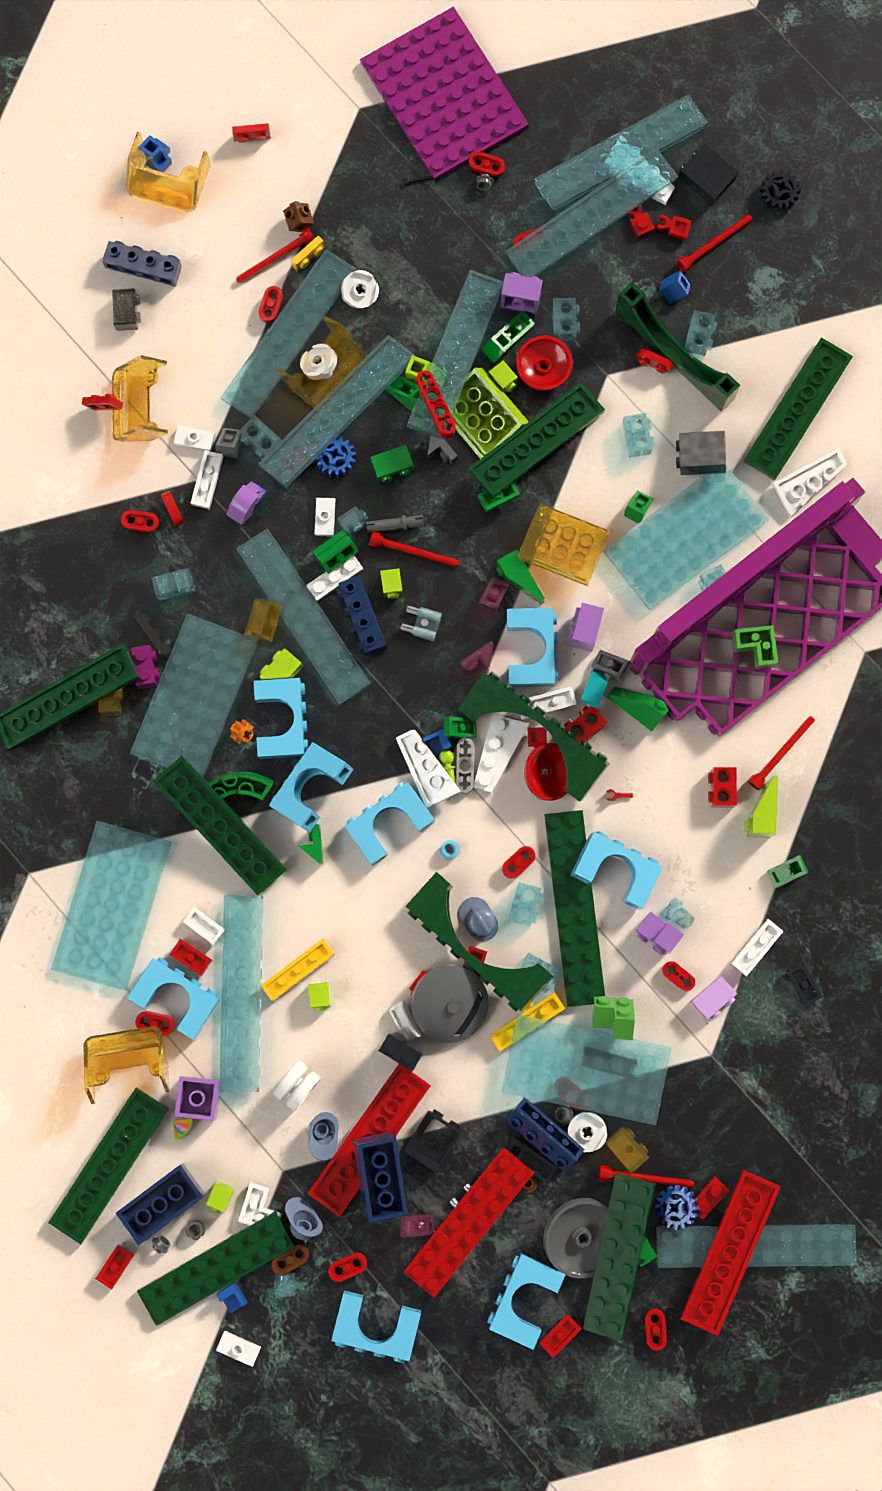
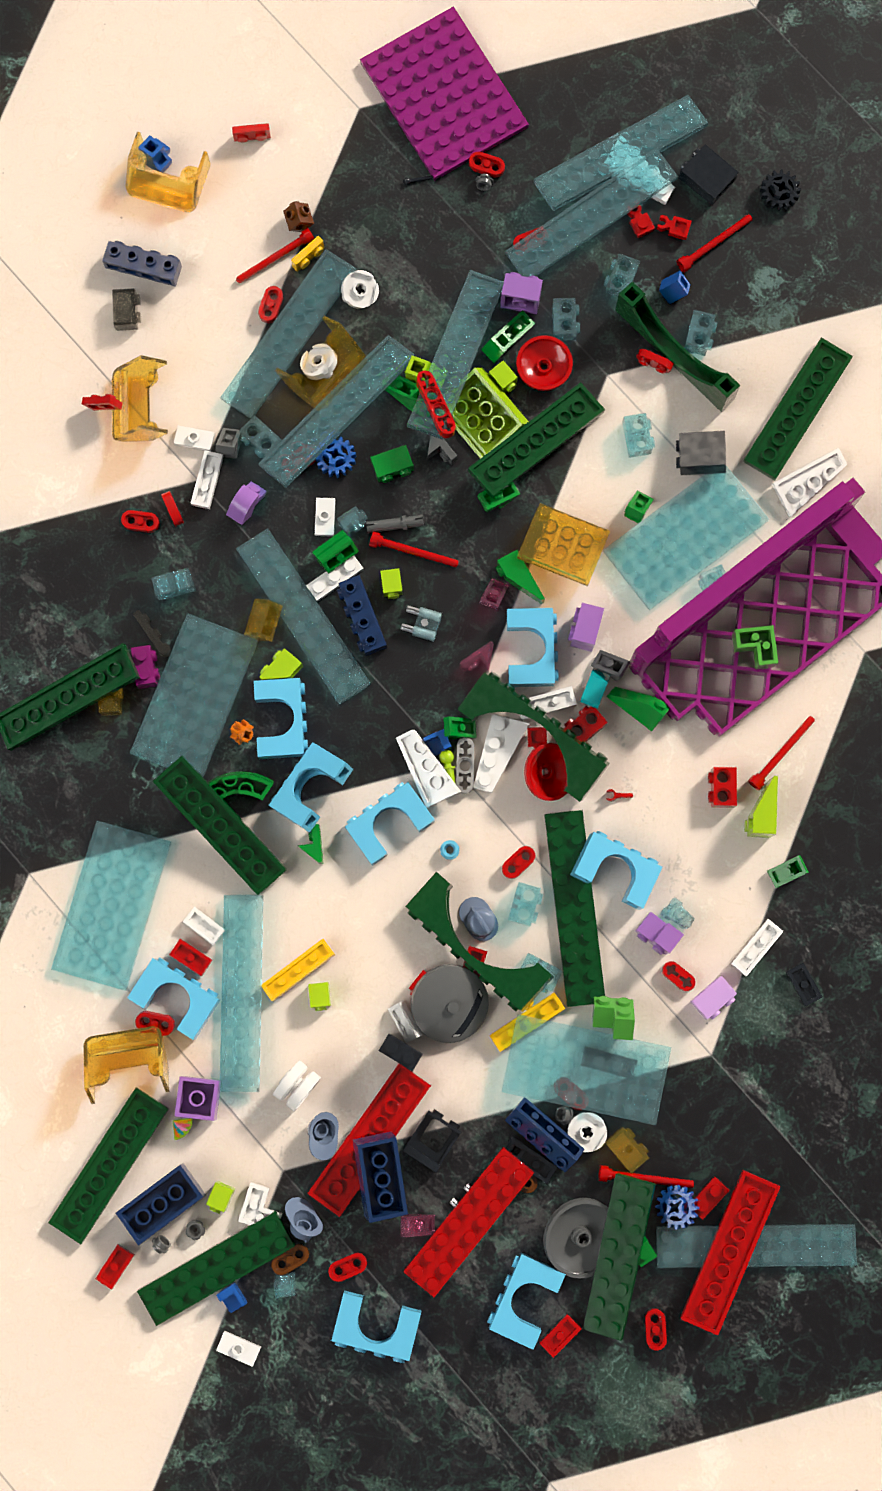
(619, 275): none -> clear light blue brick

